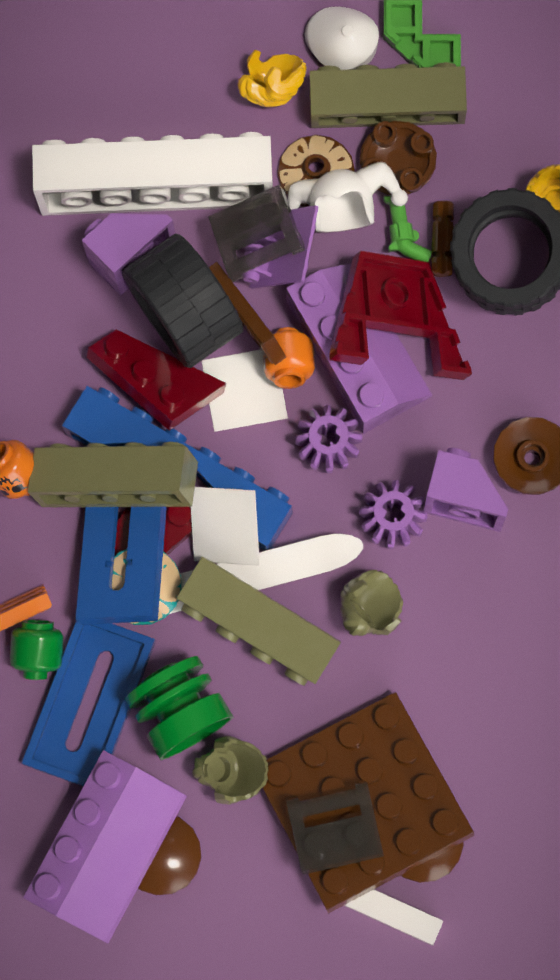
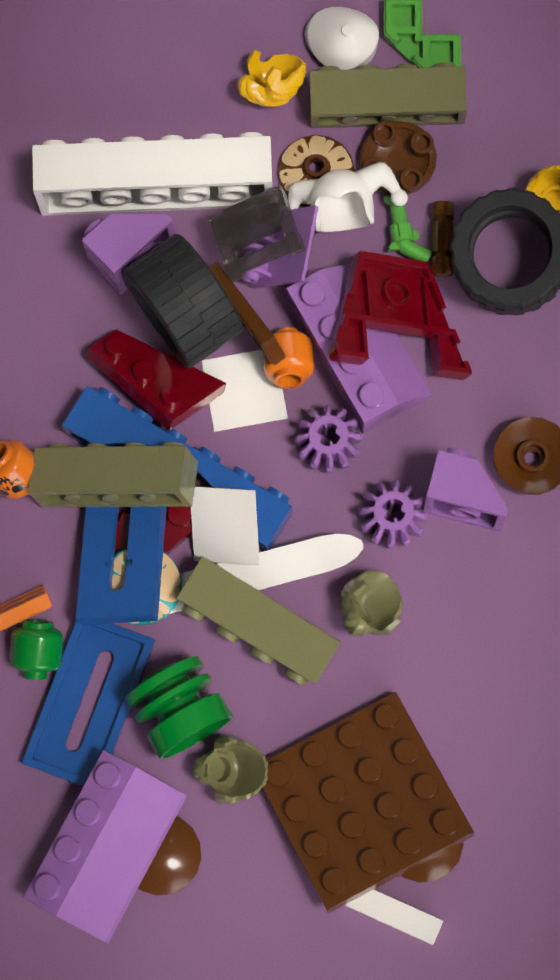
(337, 841): clear smoke plate -> none

